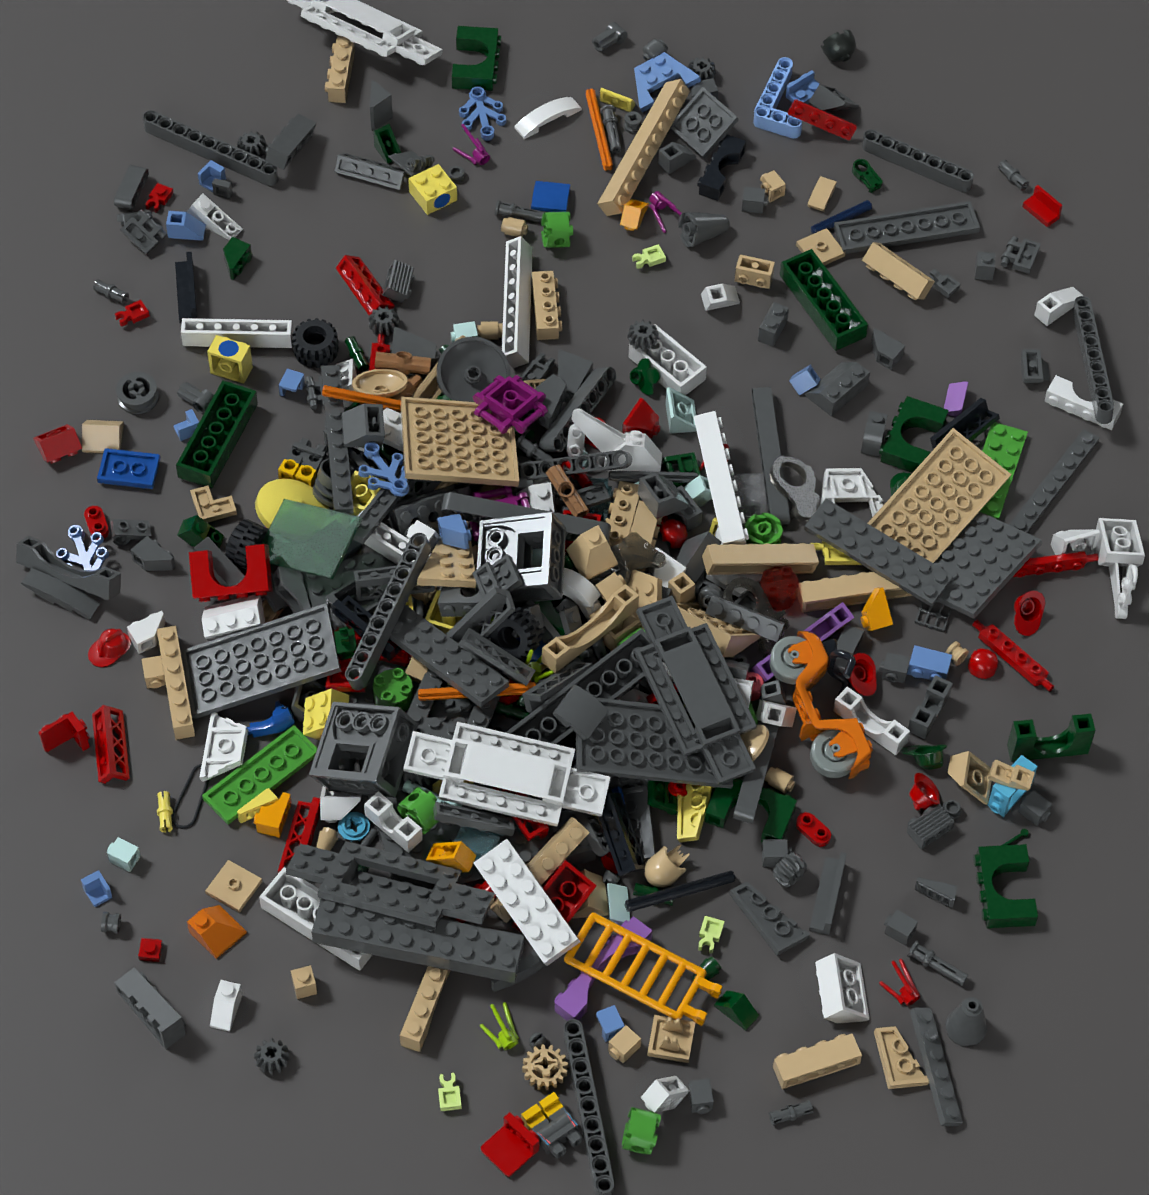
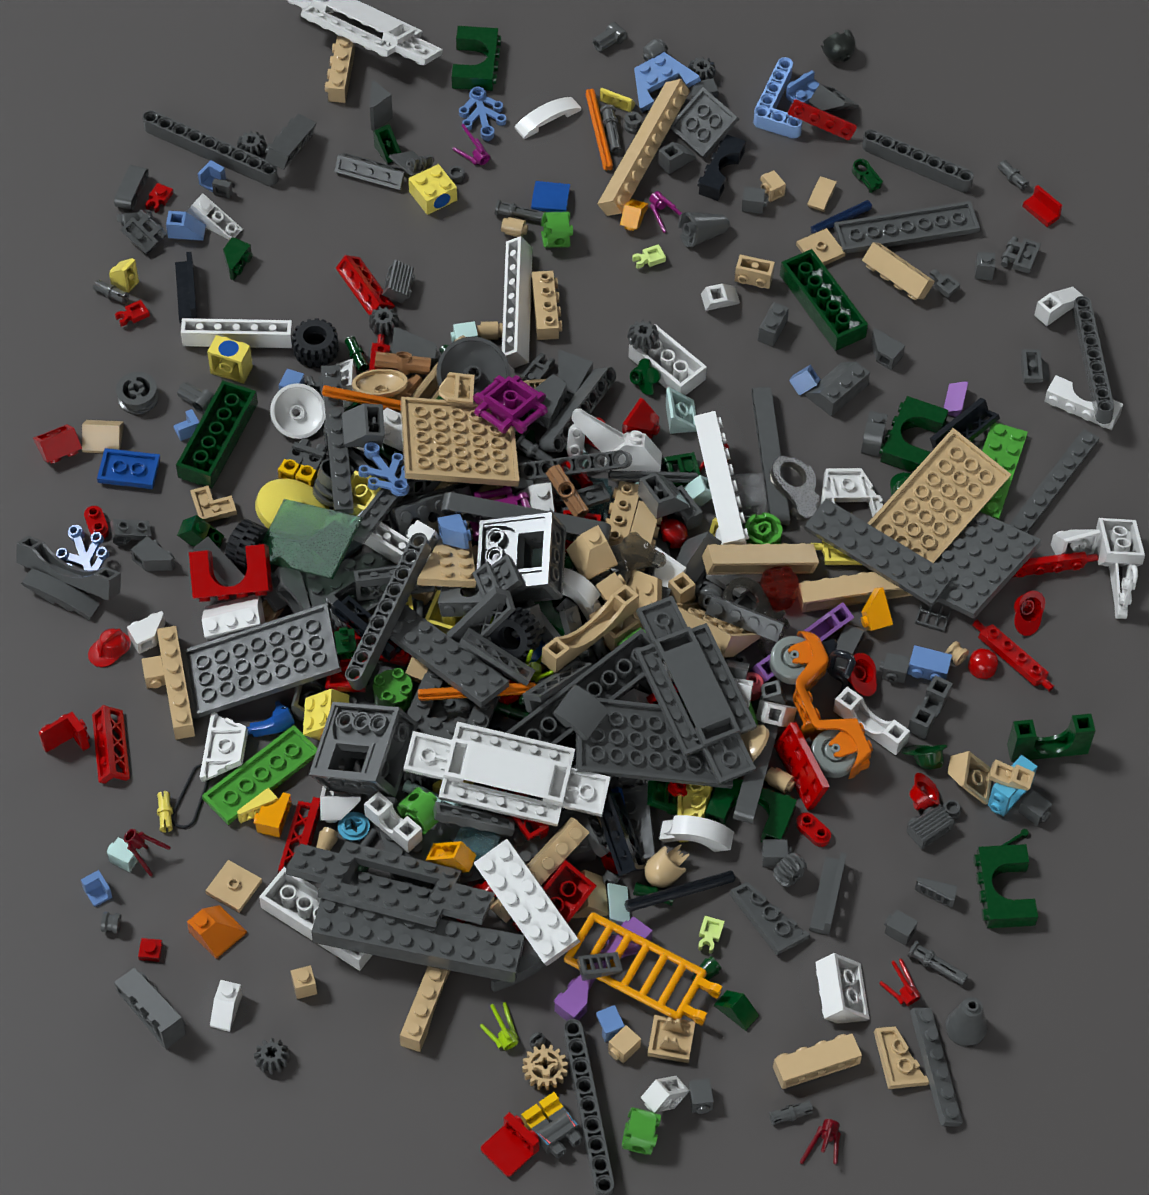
(124, 275): none -> light yellow slope
(136, 841): none -> dark red plant
(300, 398): none -> white dish
(449, 1096): yellowish green plate -> none
(457, 388): none -> tan slope
(595, 973): none -> dark grey slope
(699, 830): none -> white arch
(802, 765): none -> red plate
(828, 1132): none -> dark red plant

